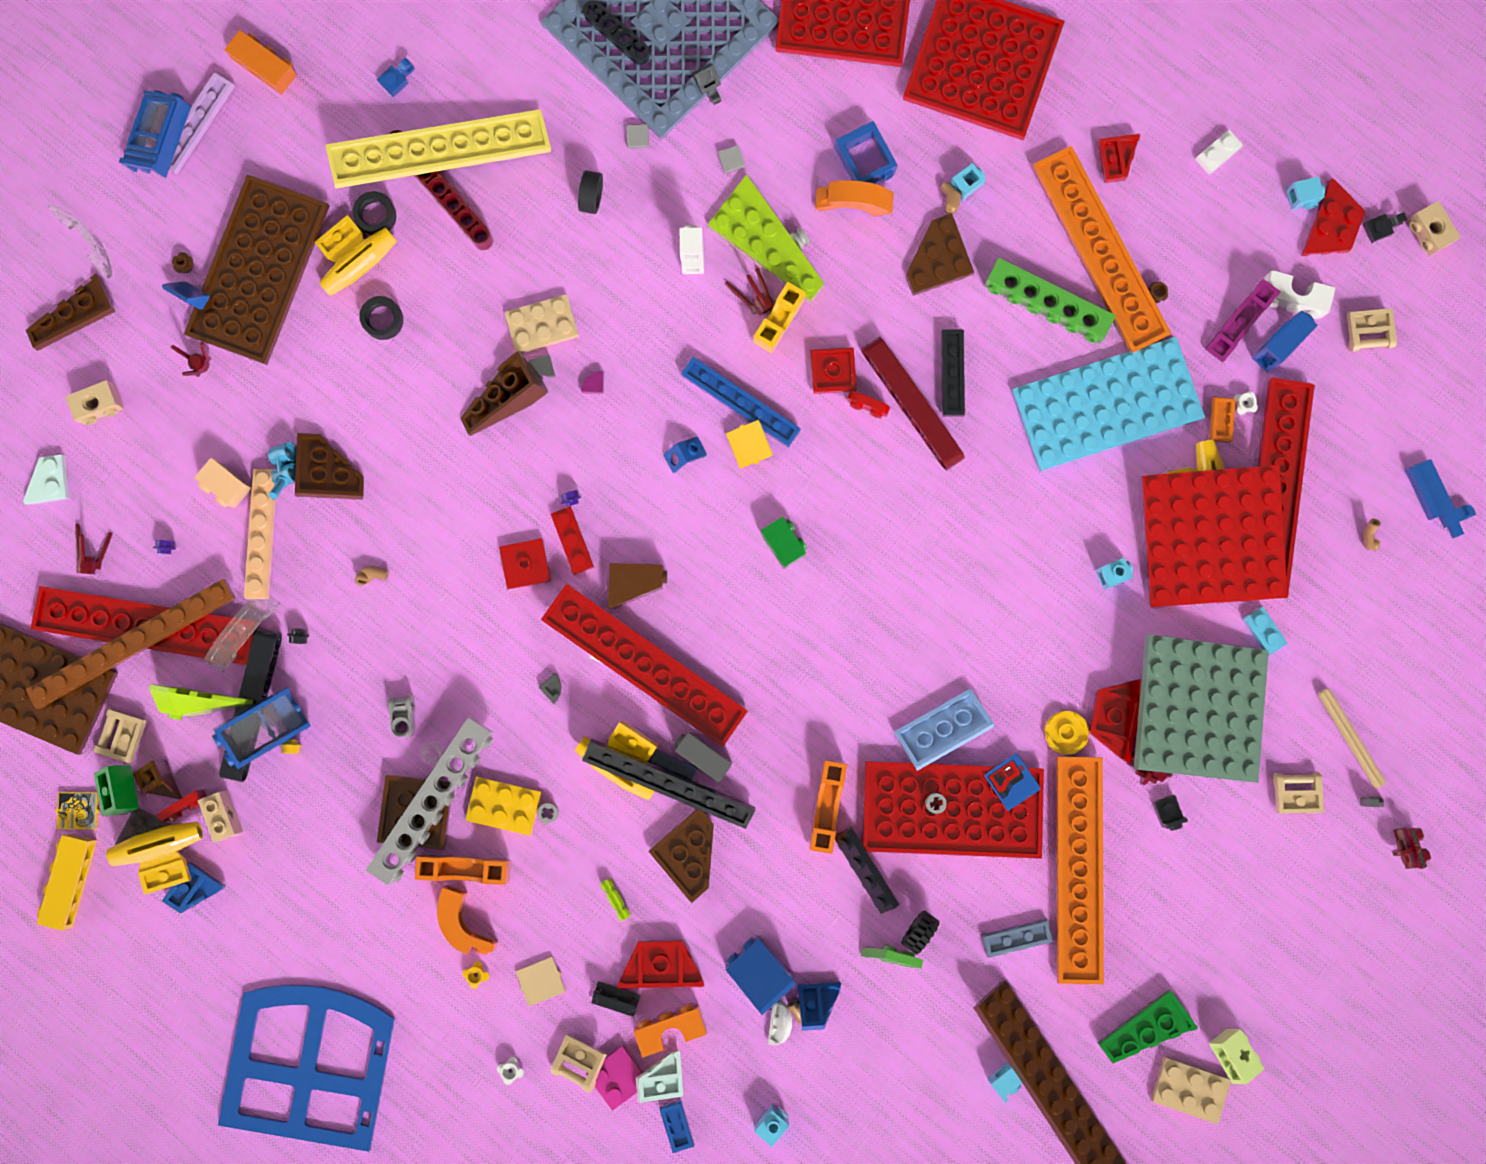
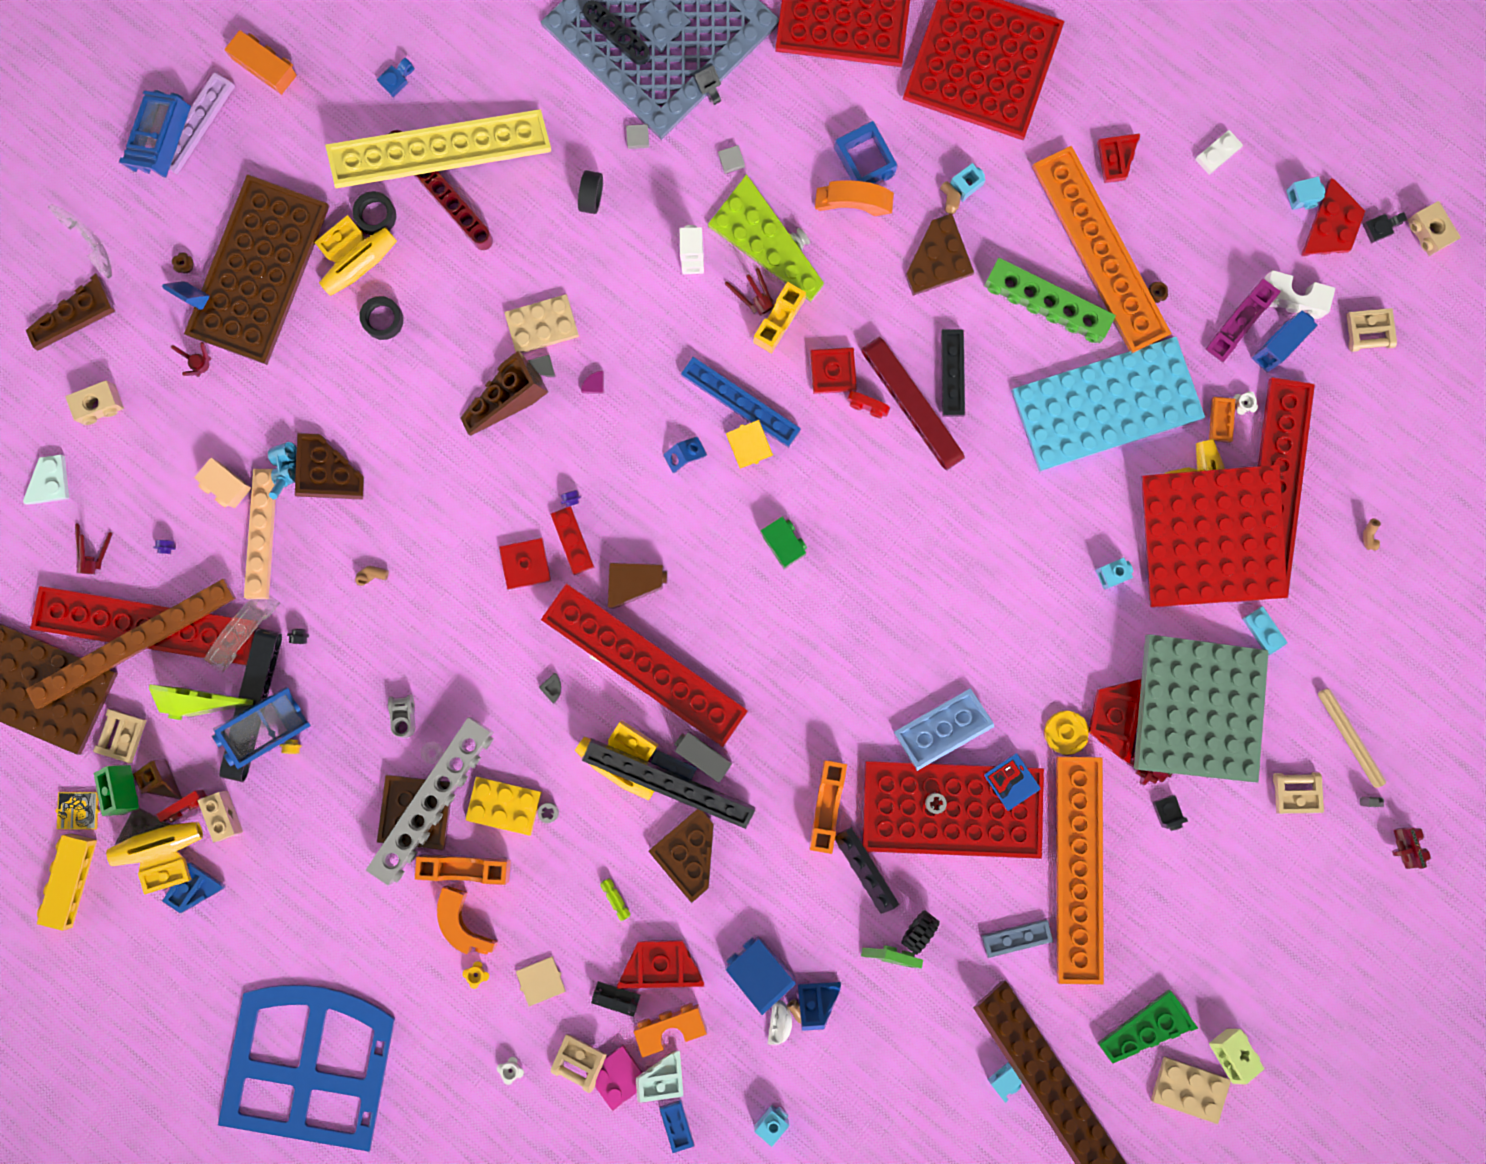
(1435, 498): blue piece -> none

